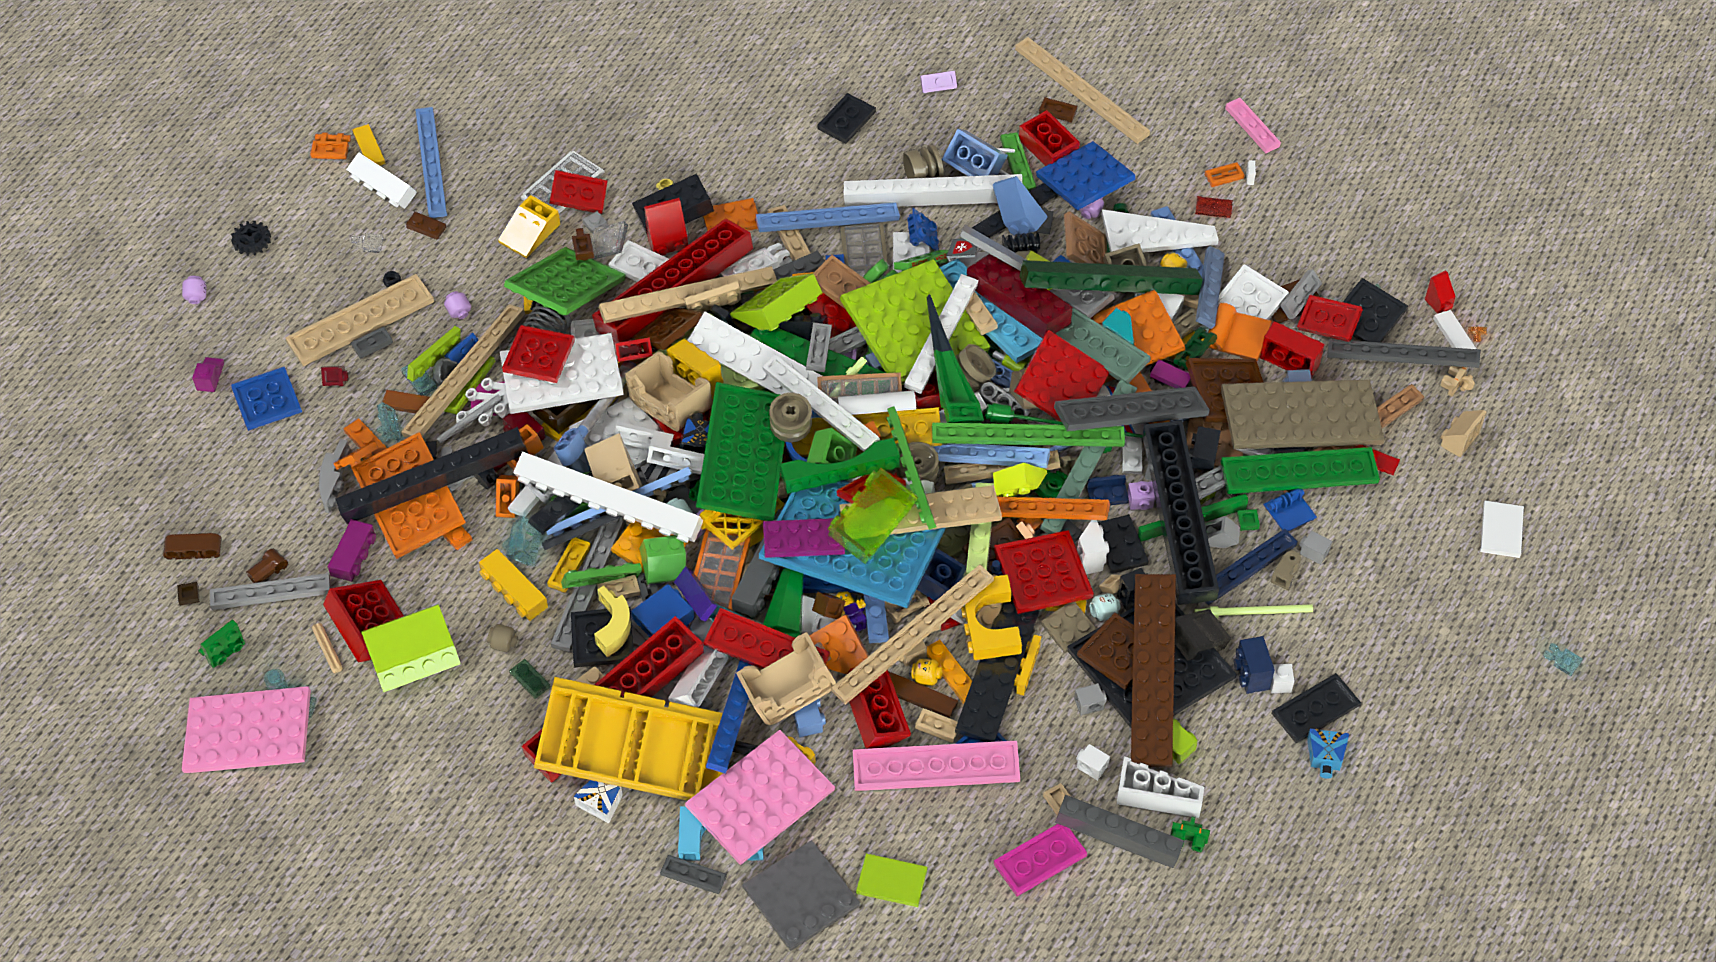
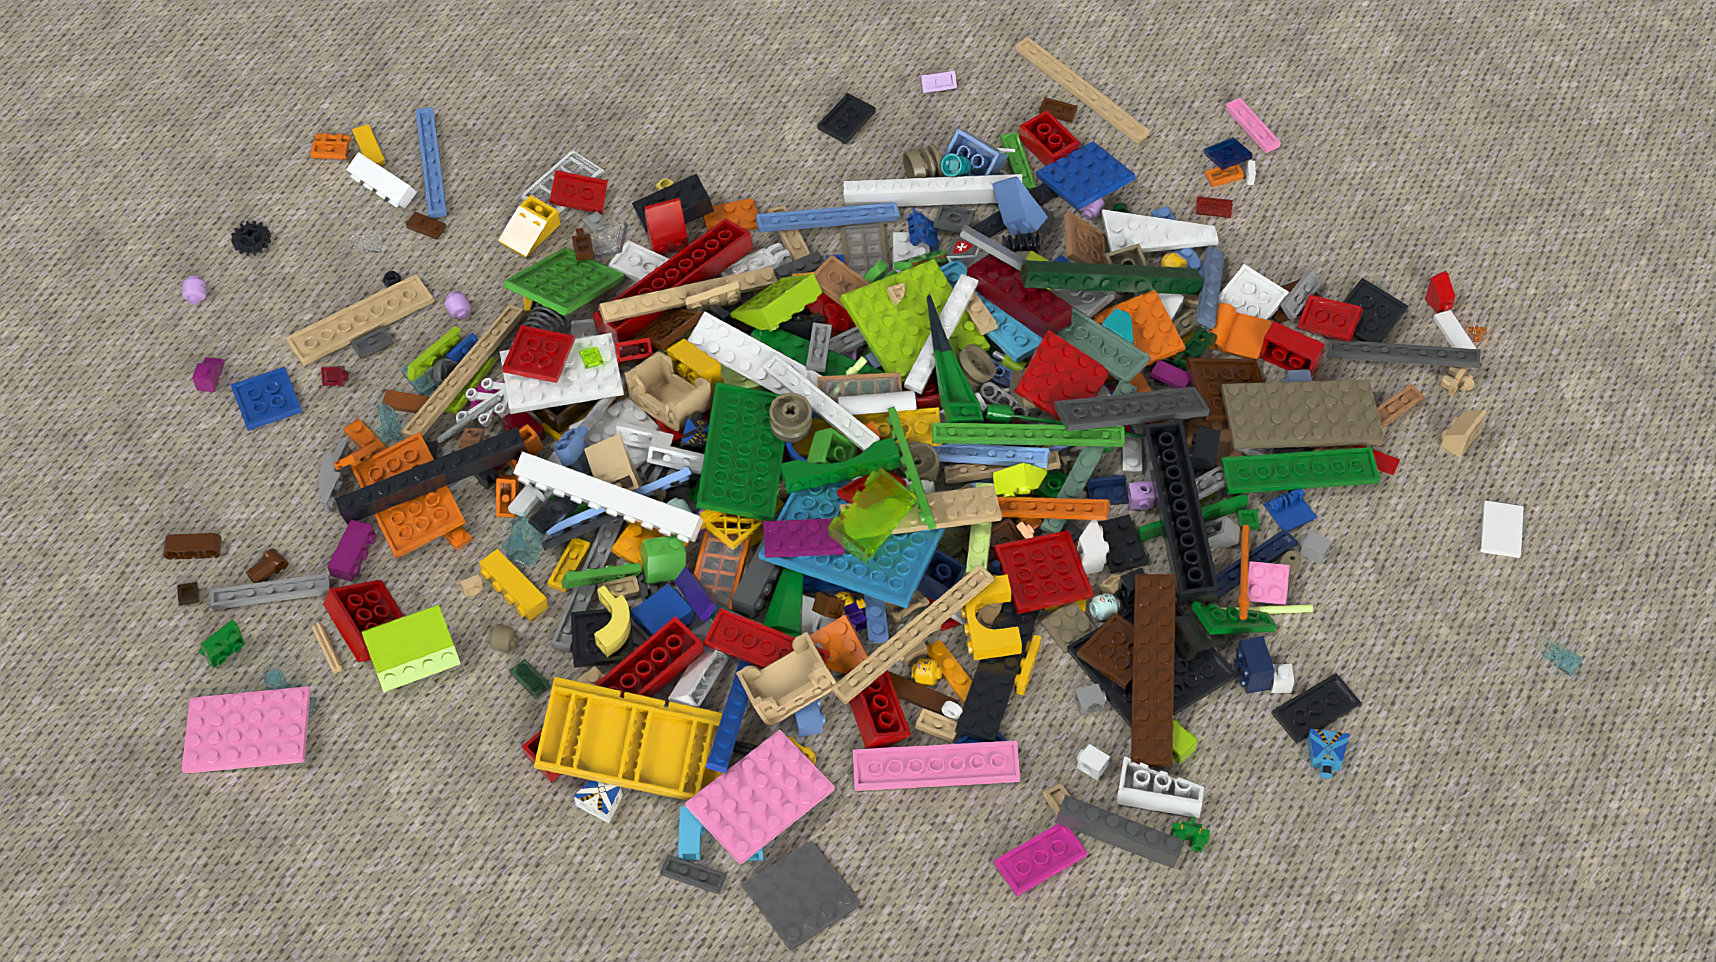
(471, 436): none -> medium nougat brick
(471, 586): none -> tan plate
(591, 357): none -> clear neon green tile
(891, 880): lime tile -> none
(896, 293): none -> tan tile
(952, 710): none -> white tile
(953, 218): none -> dark grey plate
(955, 165): none -> teal wheel
(1228, 153): none -> clear blue plate
(1228, 621): none -> green wing
(1243, 599): none -> orange bar
(1268, 583): none -> bright pink plate

